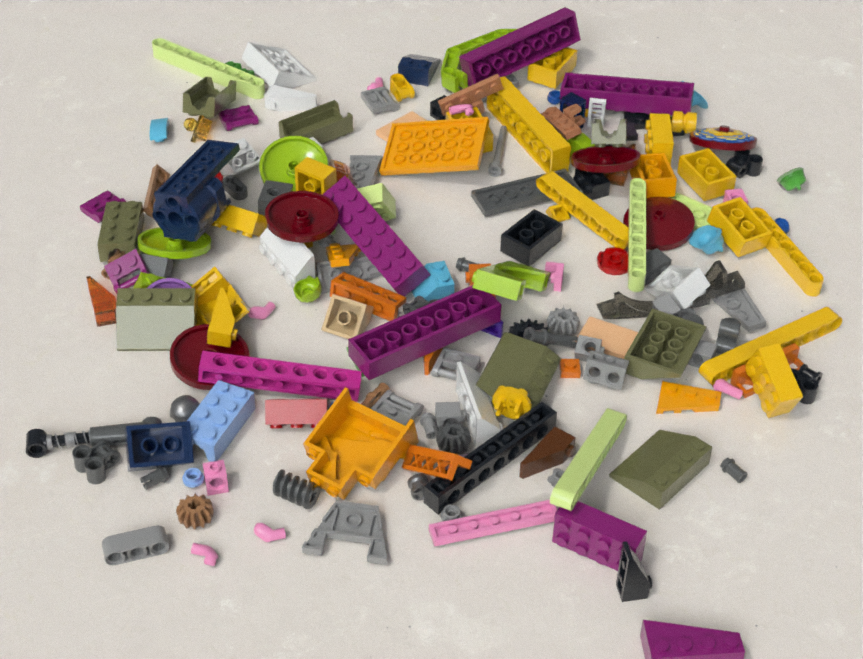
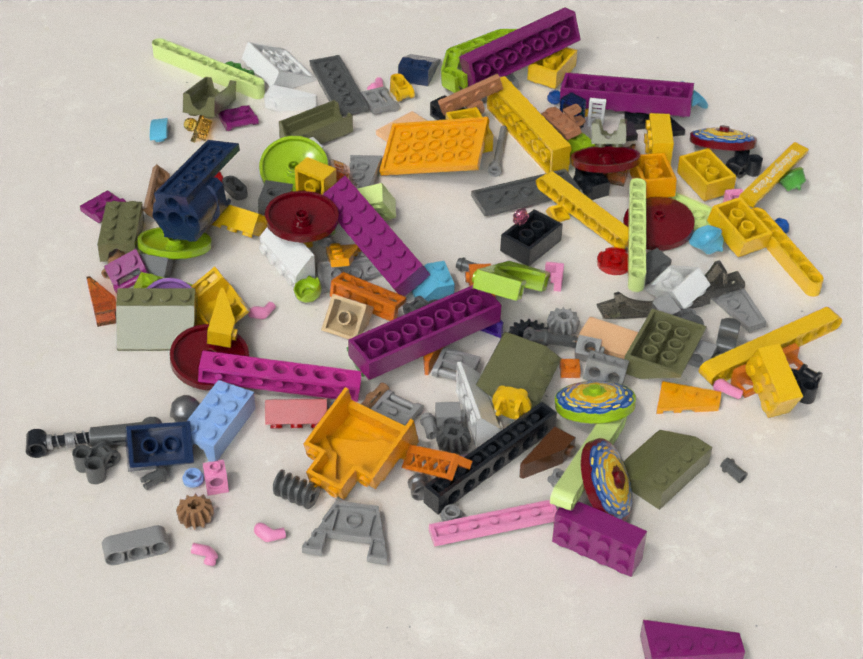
(243, 160): white slope -> none
(338, 84): none -> dark grey plate
(467, 108): bright pink arm -> none
(520, 216): none -> clear pink plate
(595, 402): none -> dish
(606, 479): none -> dish
(631, 577): black slope -> none
(683, 121): yellow wheel -> none
(773, 174): none -> yellow tile

